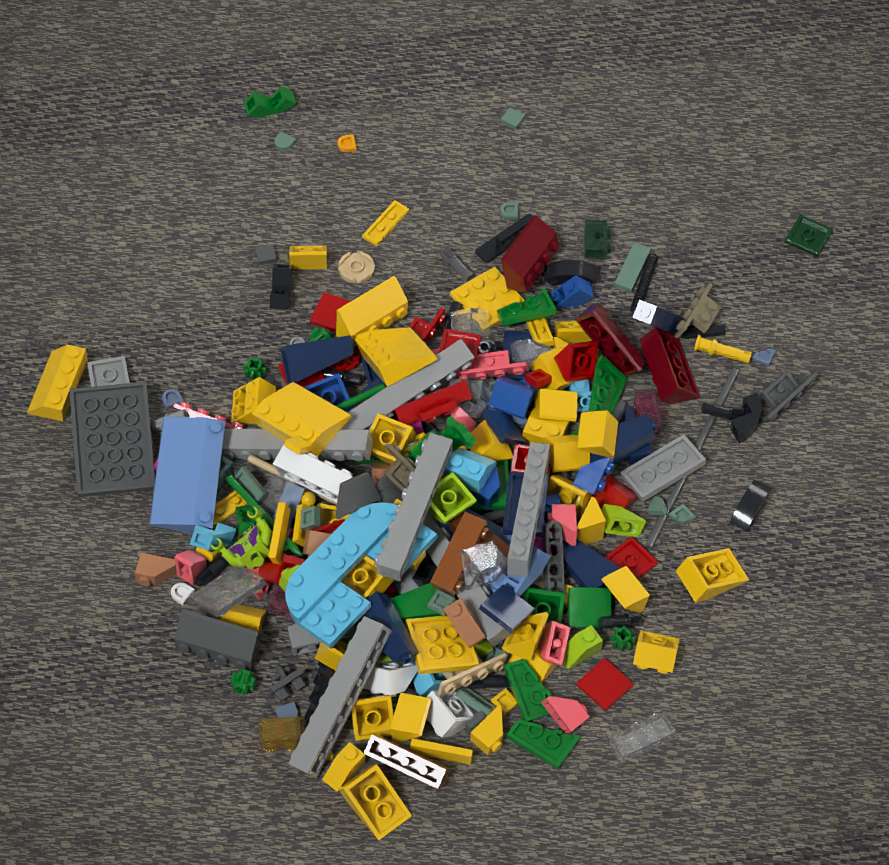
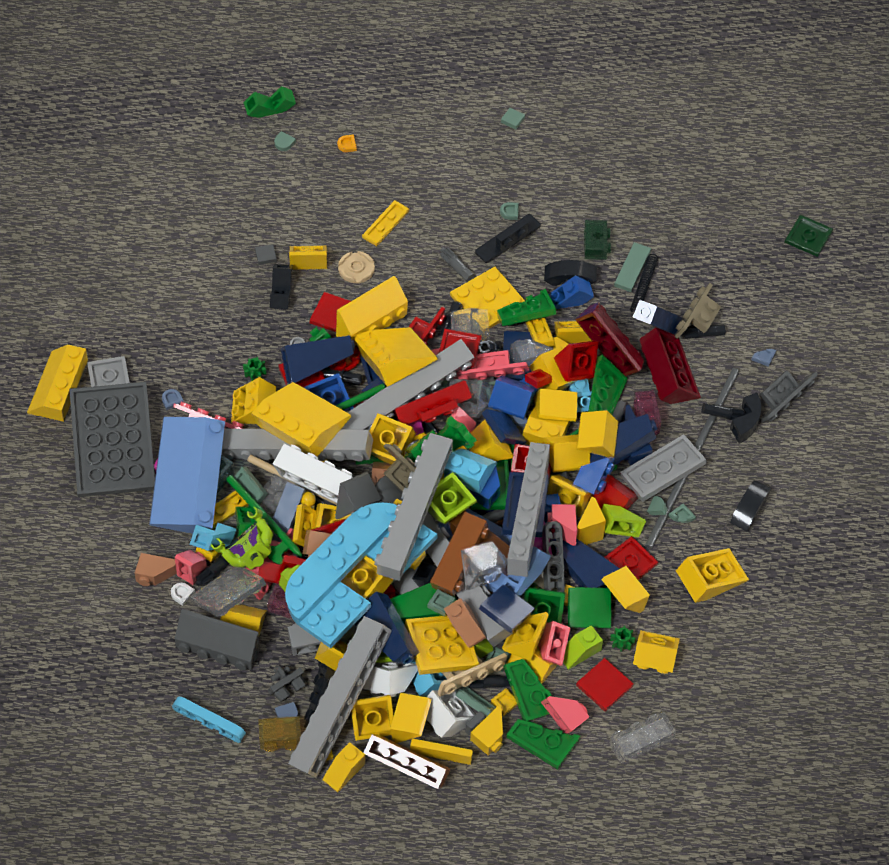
(156, 425): light grey axle -> none
(209, 719): none -> medium azure beam
(242, 681): green gear -> none
(279, 533): yellow tile -> none
(298, 445): yellow tile -> none
(310, 517): sand green plate -> none
(375, 801): yellow slope -> none
(529, 255): dark red slope -> none
(620, 620): black piece -> none
(713, 347): yellow pin -> none

